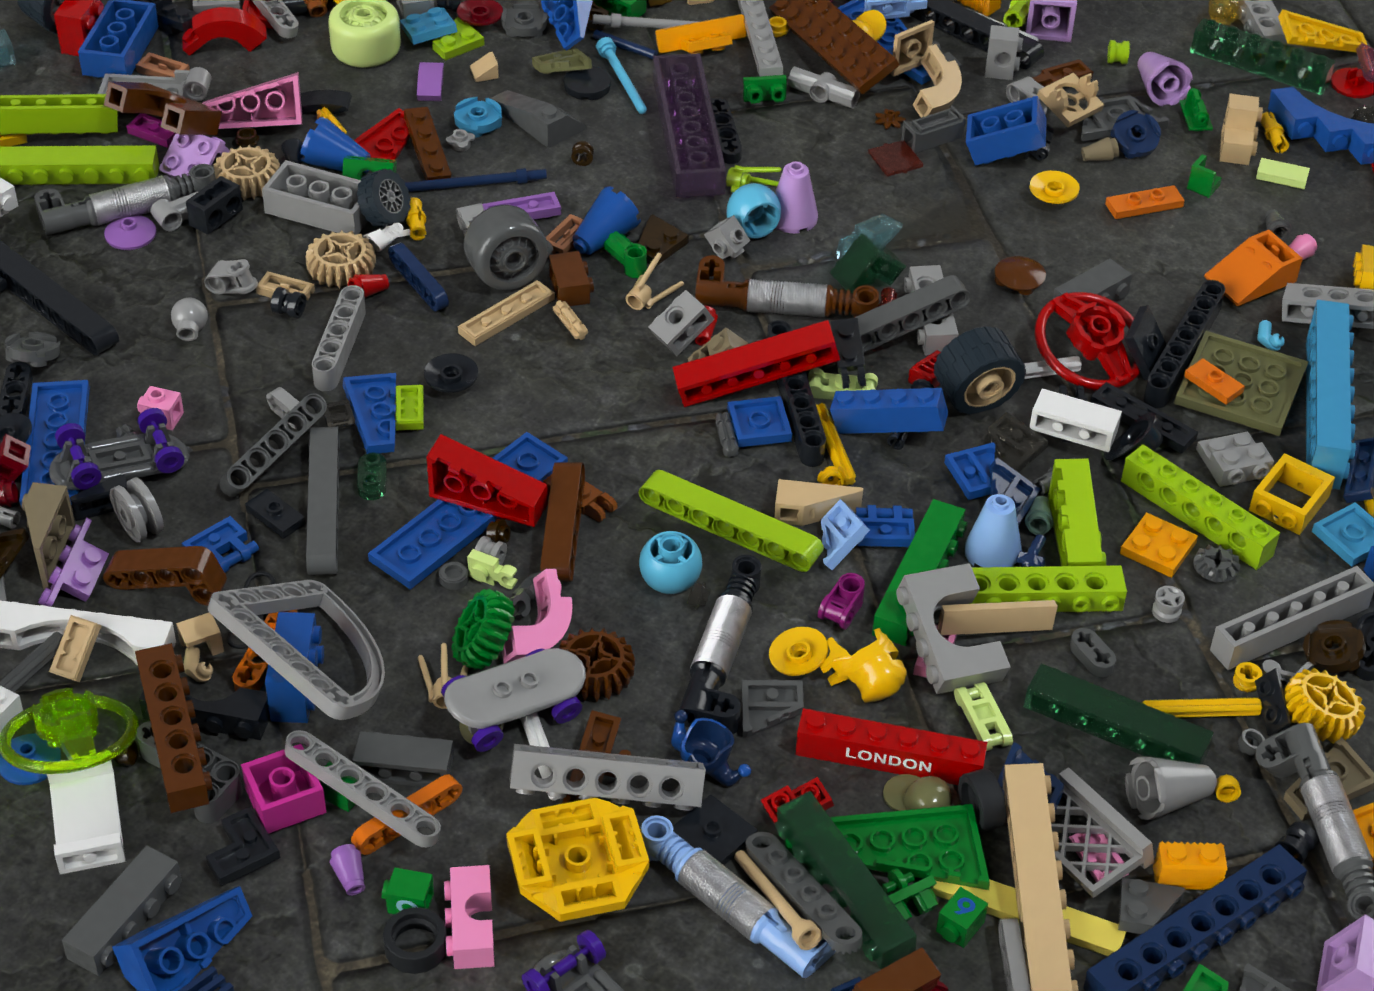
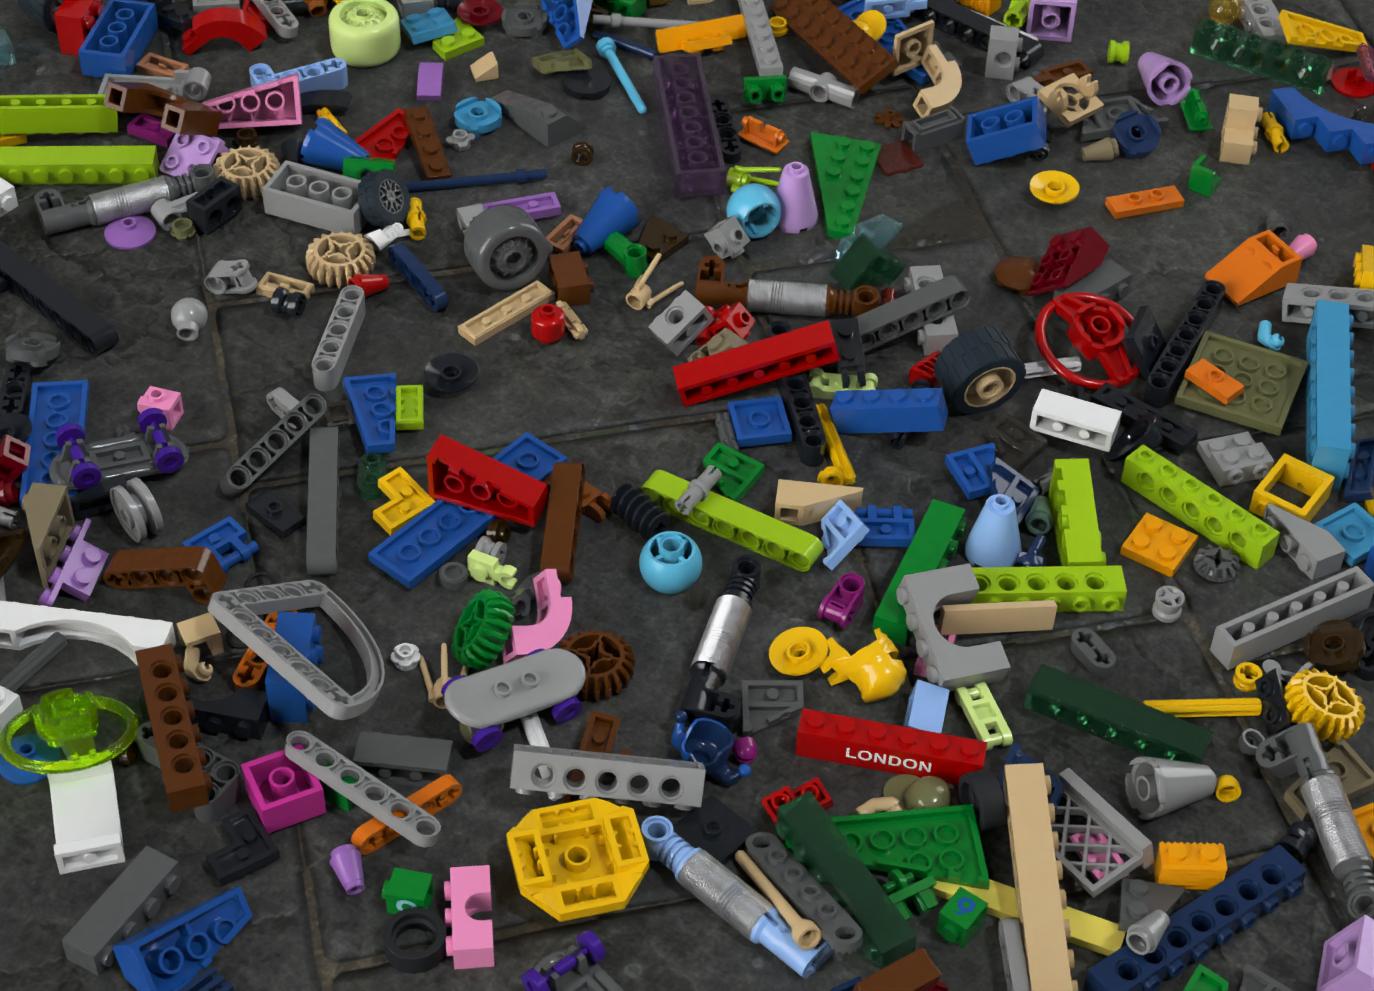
(75, 648): tan plate -> none
(182, 229): none -> olive plate
(323, 75): none -> light blue beam
(405, 656): none -> white plate
(406, 502): none -> yellow plate
(548, 323): none -> red head
(640, 511): none -> black piece
(698, 489): none -> light grey pin
(734, 318): none -> red brick
(737, 471): none -> green wing
(745, 750): none -> magenta hinge
(768, 138): none -> orange hinge
(843, 178): none -> green wing
(878, 805): none -> tan arm
(926, 707): none -> light blue hinge
(1068, 259): none -> dark red slope
(1146, 933): none -> light grey cone
(1282, 173): yellowish green tile -> none
(1307, 544): none -> light grey slope

